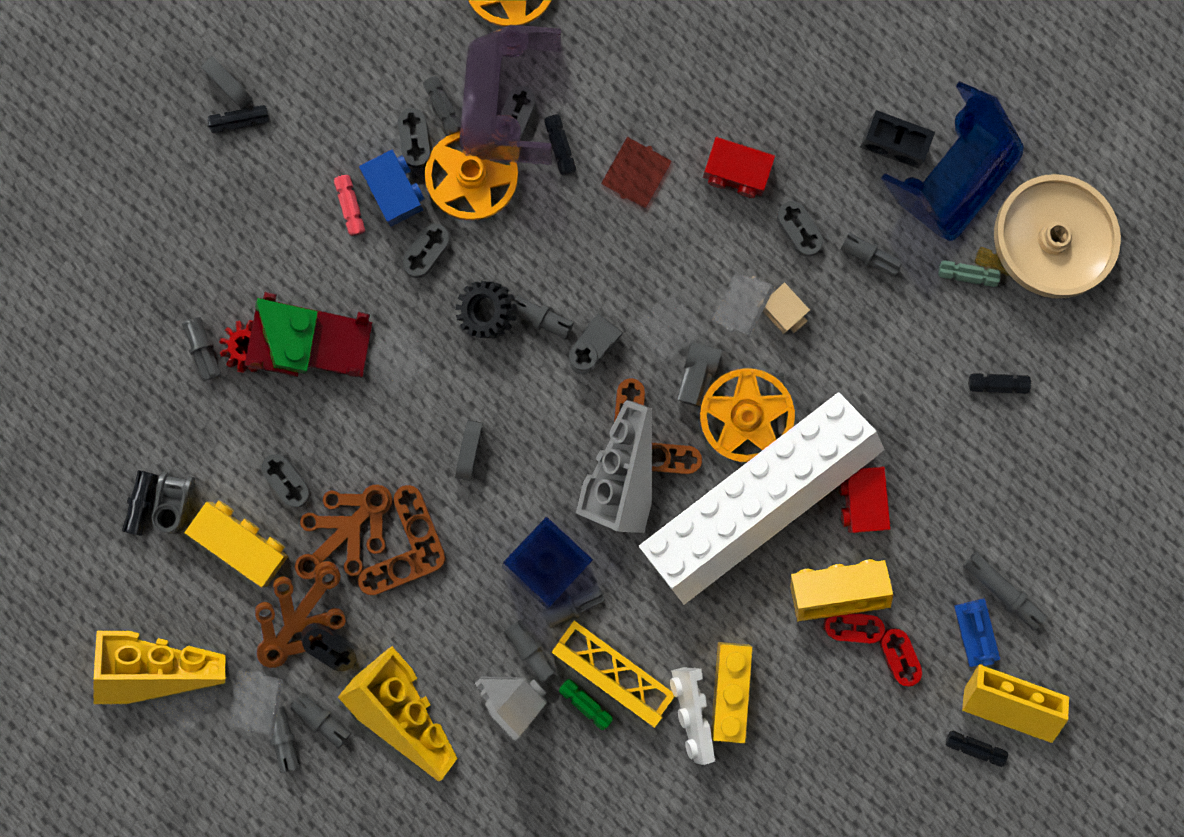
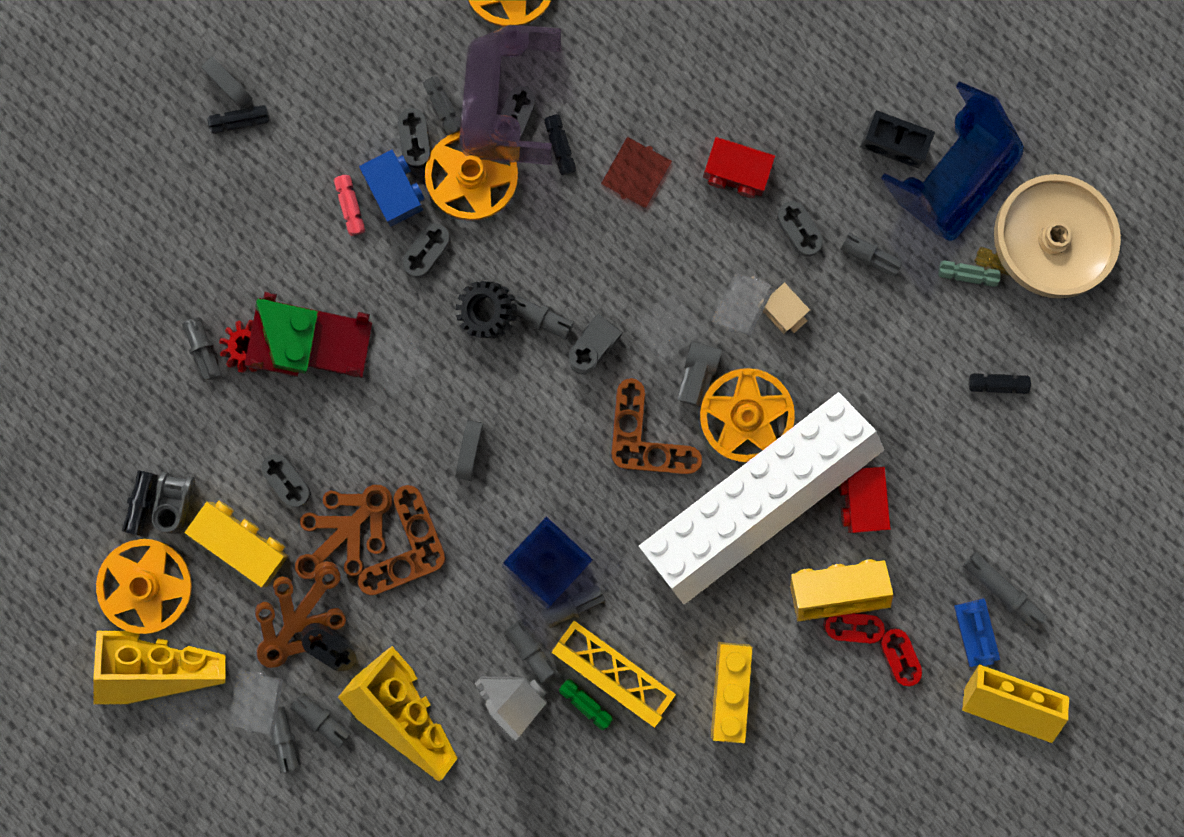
(143, 586): none -> light orange wheel
(621, 484): light grey wedge -> none
(692, 704): white wing -> none
(976, 748): black axle -> none

